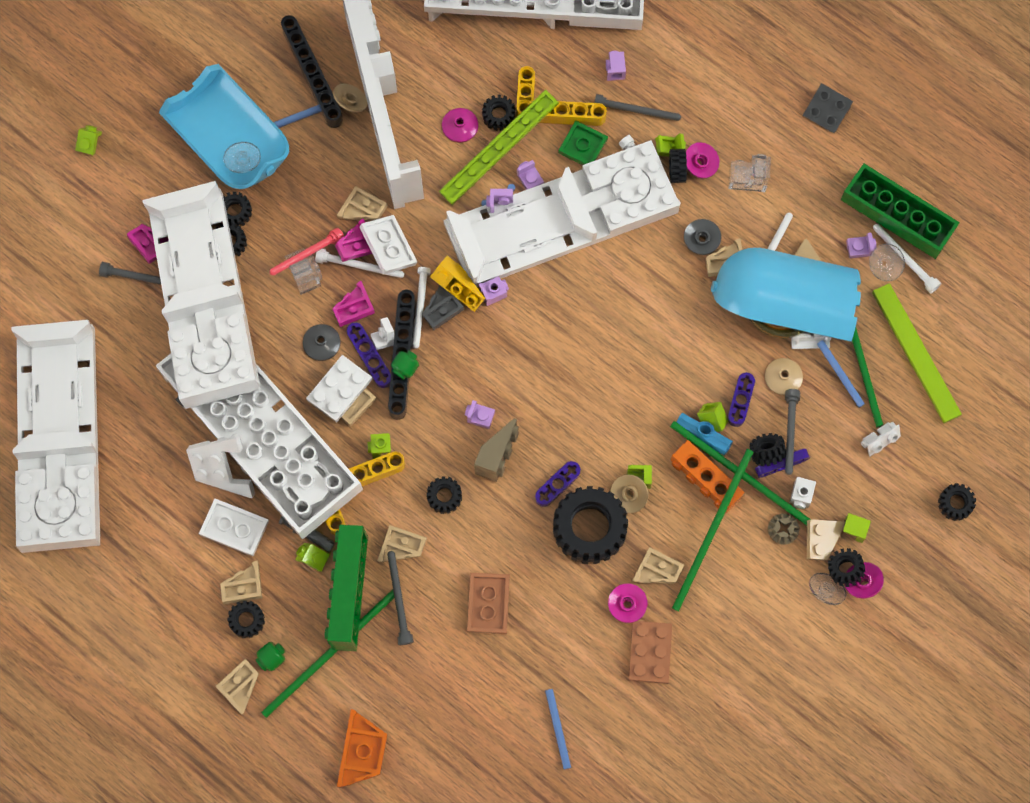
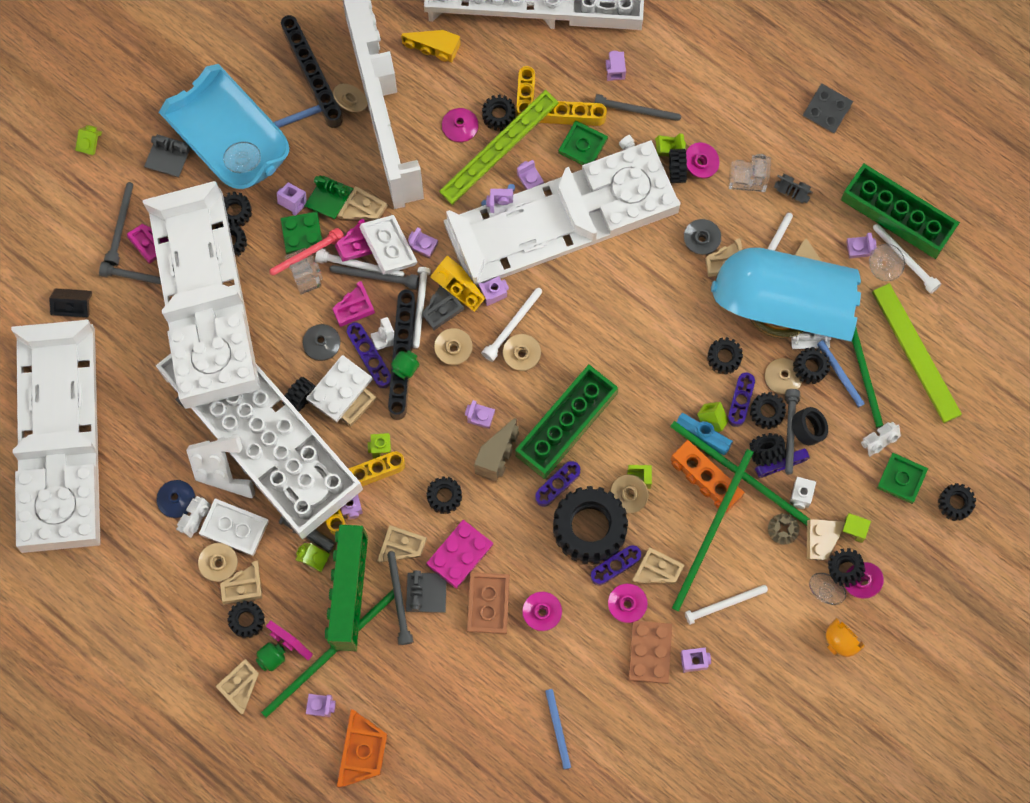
(70, 302): none -> black panel
(112, 256): none -> dark grey piece
(167, 155): none -> dark grey hinge
(178, 507): none -> dark blue dish
(189, 524): none -> white hinge
(214, 553): none -> tan dish
(288, 640): none -> dark pink wing
(291, 198): none -> lavender brick
(298, 393): none -> black tyre
(301, 231): none -> green plate
(320, 705): none -> lavender bracket
(328, 196): none -> green hinge
(353, 511): none -> lavender brick
(409, 281): none -> dark grey piece
(422, 243): none -> lavender bracket
(425, 592): none -> dark grey hinge
(436, 43): none -> yellow slope
(450, 338): none -> tan dish
(459, 554): none -> dark pink plate
(490, 352): none -> white piece
(518, 344): none -> tan dish
(543, 601): none -> dark pink dish
(566, 421): none -> green brick
(600, 568): none -> dark purple beam
(688, 655): none -> lavender brick
(724, 604): none -> white bar
(728, 345): none -> black tyre
(764, 421): none -> black tyre
(783, 185): none -> dark grey hinge
(802, 432): none -> black tyre
(804, 372): none -> black tyre
(842, 639): none -> light orange cylinder
(902, 478): none -> green plate

